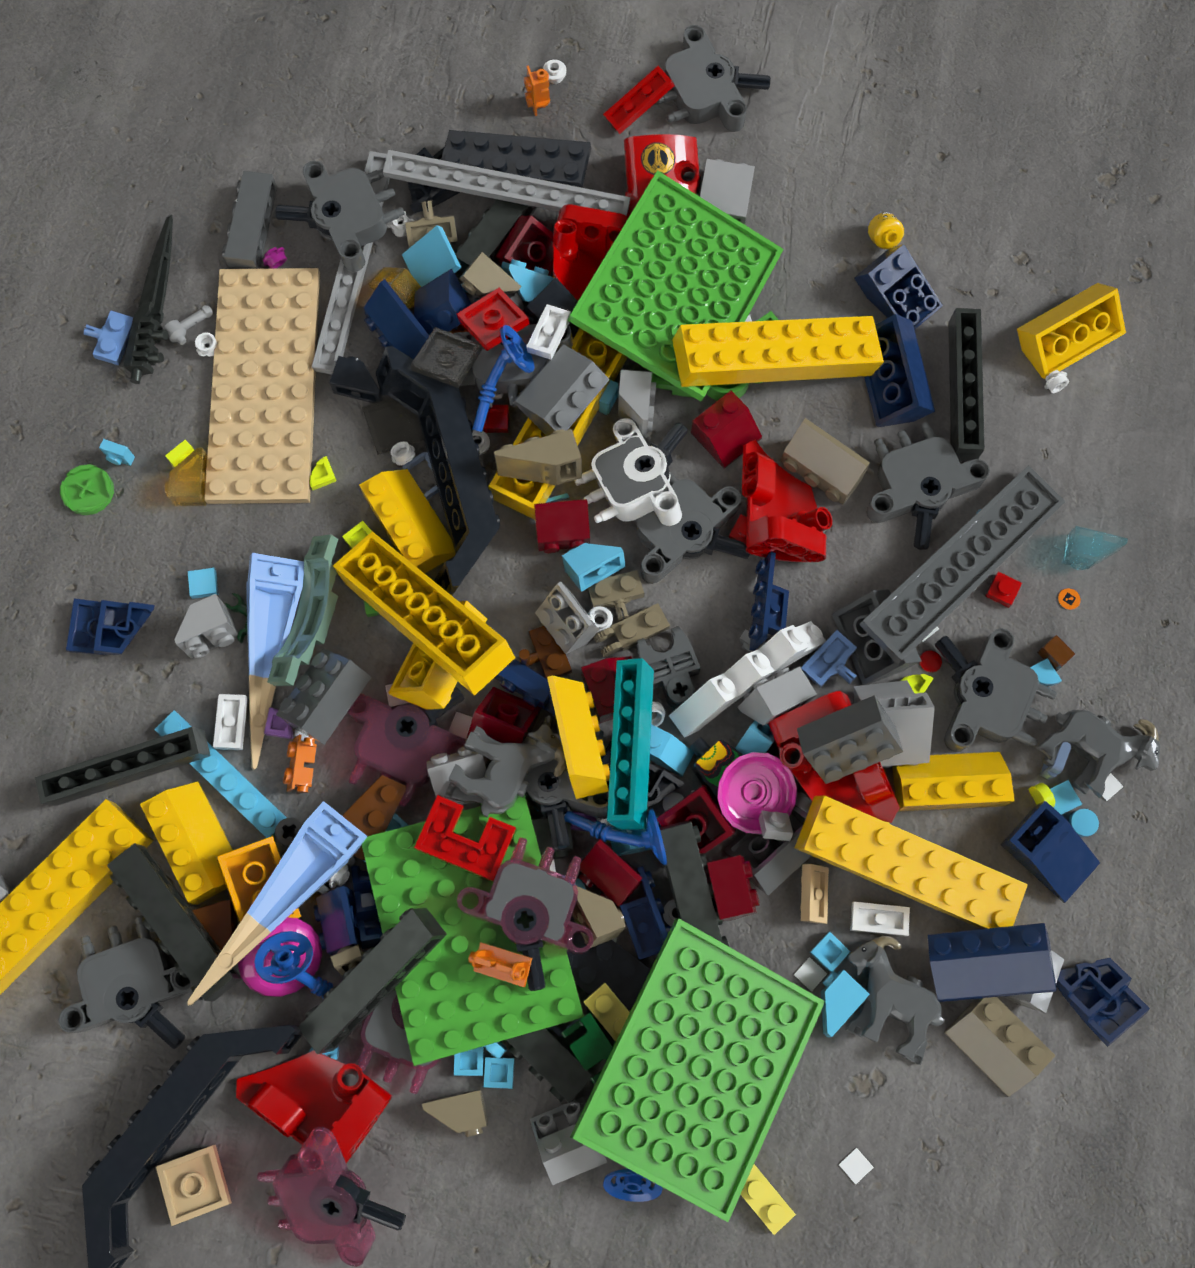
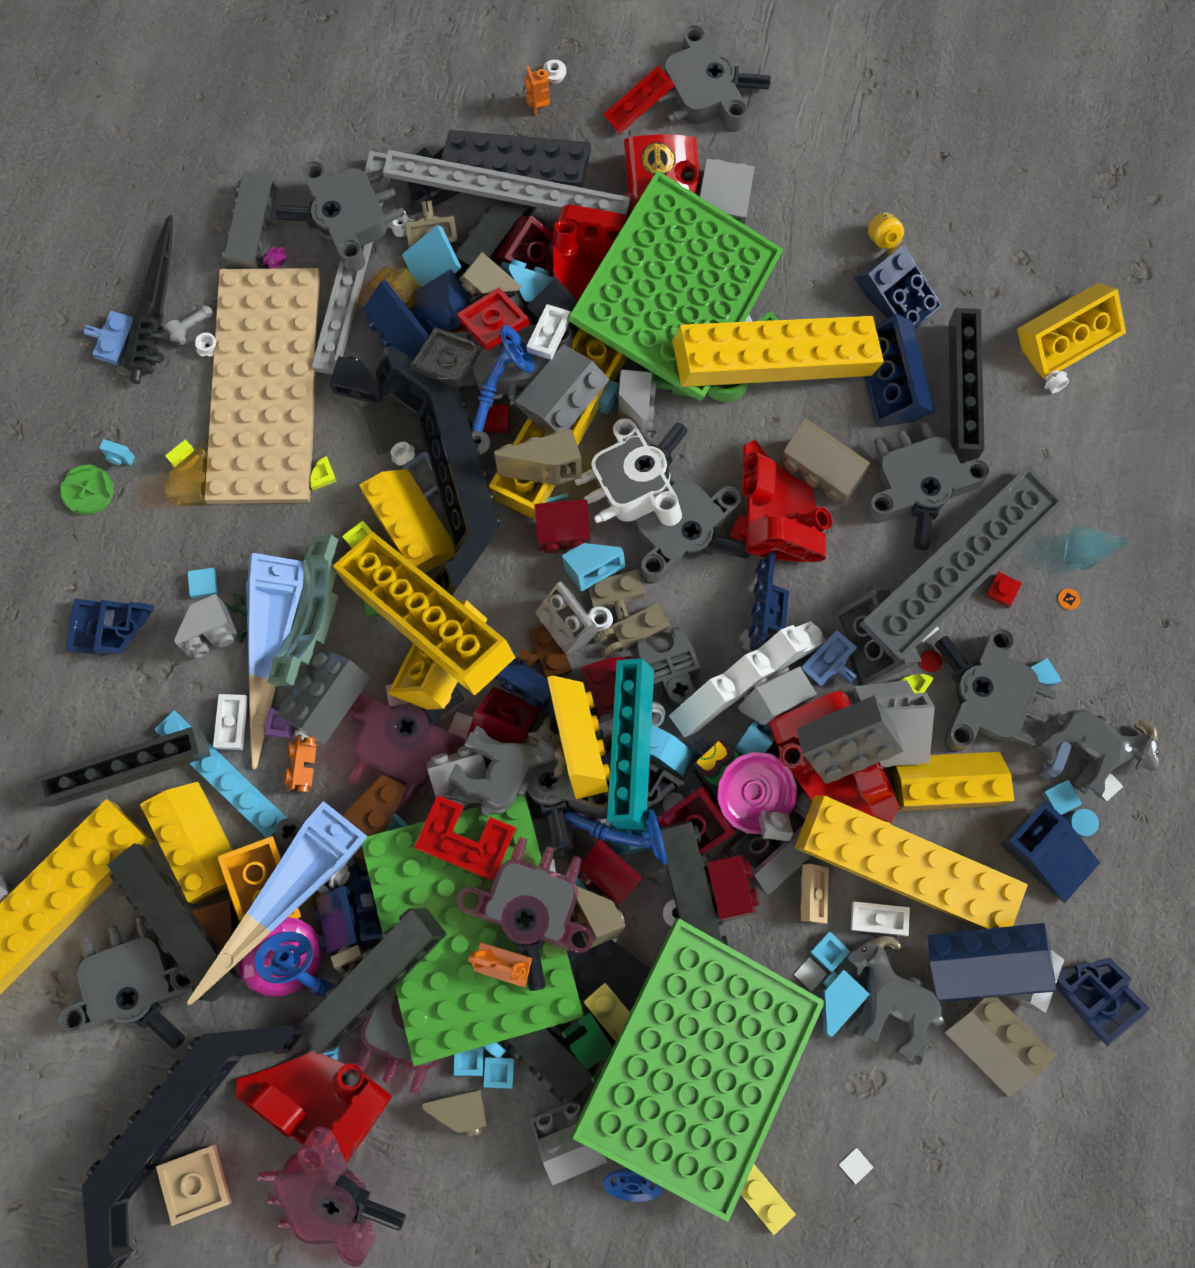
(645, 920): dark blue bracket -> none
(725, 429): dark red slope -> none
(1041, 792): neon yellow tile -> none
(1056, 652): reddish brown slope -> none

